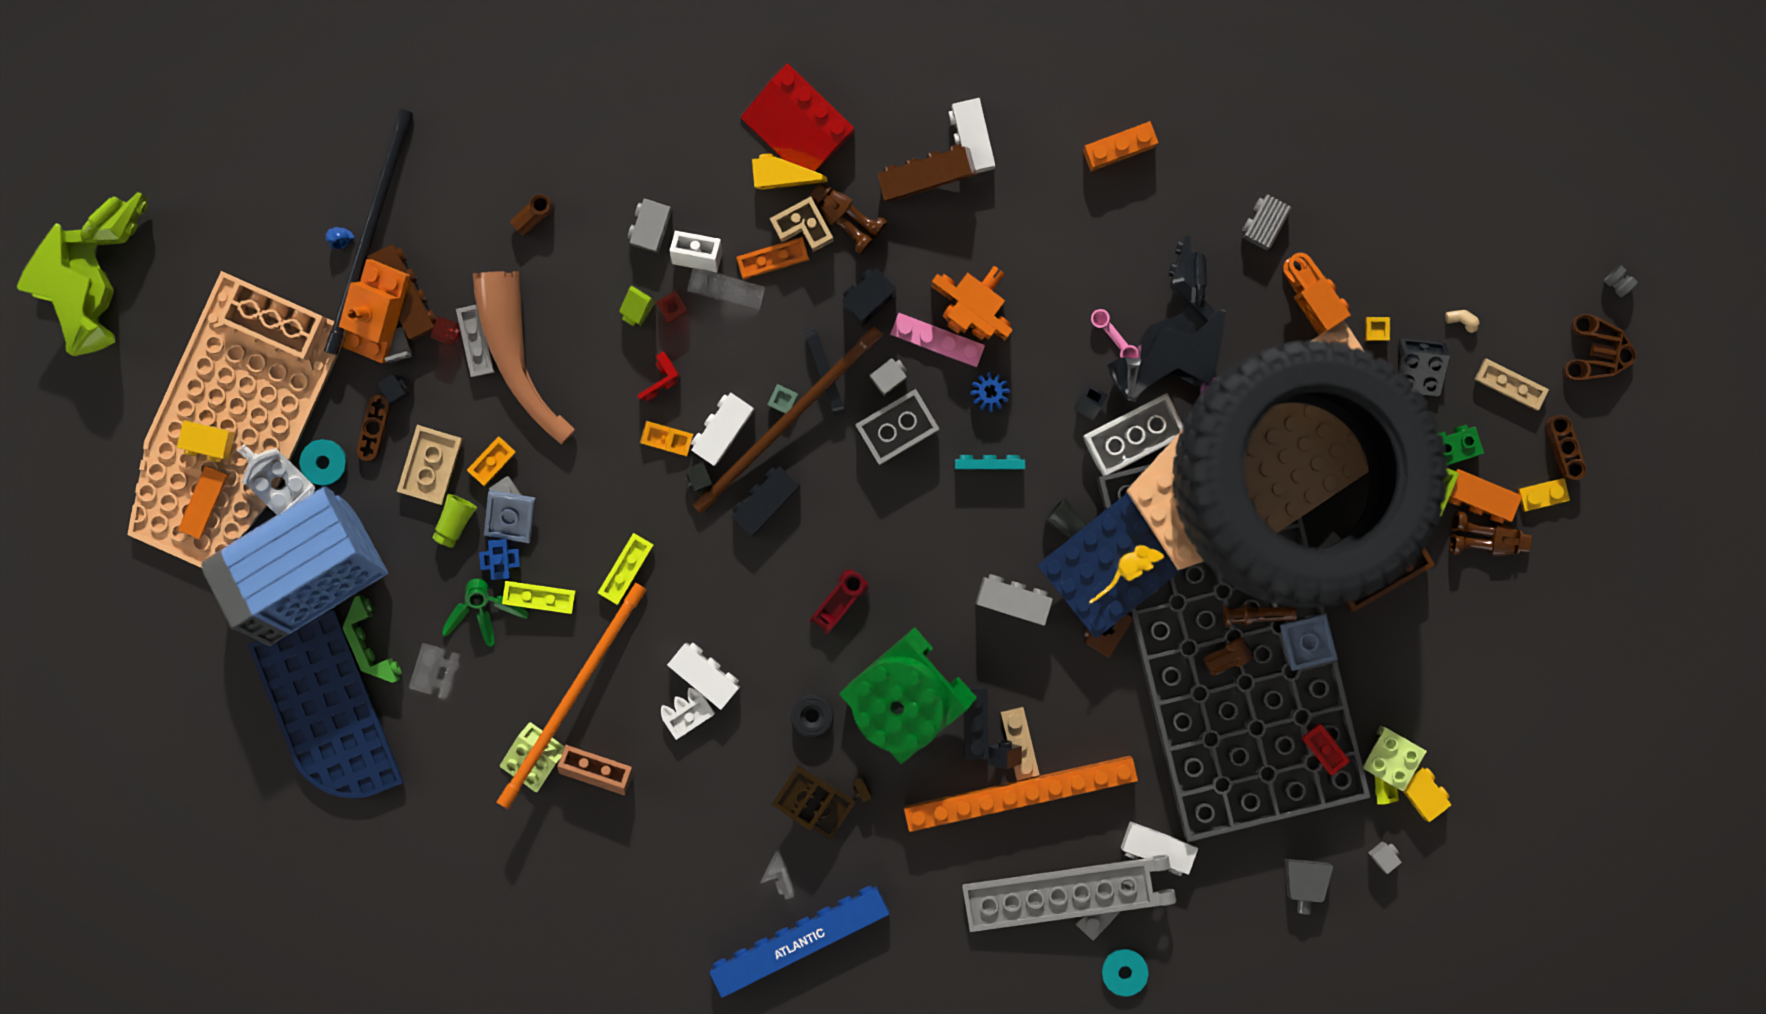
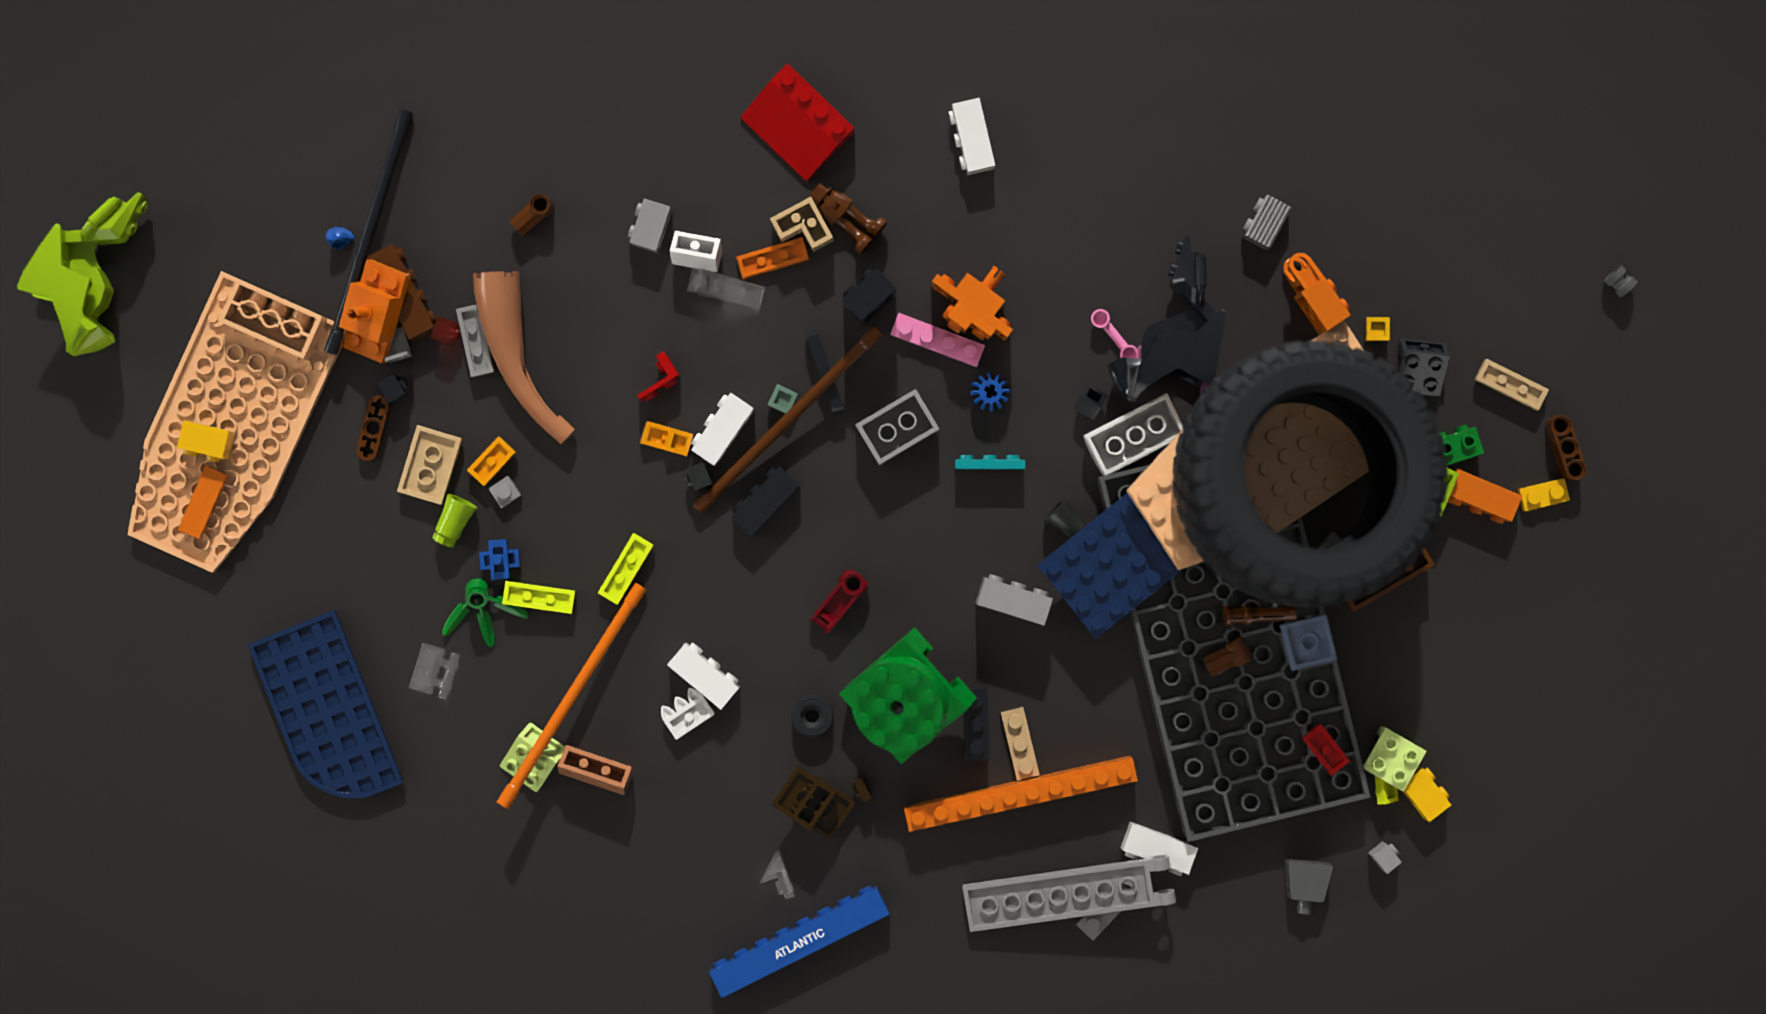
(273, 464): white plate -> none
(293, 567): medium blue piece -> none
(311, 455): teal tile -> none
(360, 611): bright green slope -> none
(509, 516): sand blue tile -> none
(636, 306): lime slope -> none
(665, 302): clear red plate -> none
(777, 173): yellow slope -> none
(889, 376): light grey brick -> none
(927, 173): reddish brown brick -> none
(1005, 754): black plate -> none
(1107, 643): reddish brown brick -> none
(1120, 146): orange brick -> none
(1130, 985): teal tile -> none
(1132, 565): yellow animal -> none
(1464, 317): tan arm -> none
(1502, 538): reddish brown piece -> none
(1605, 332): reddish brown connector -> none

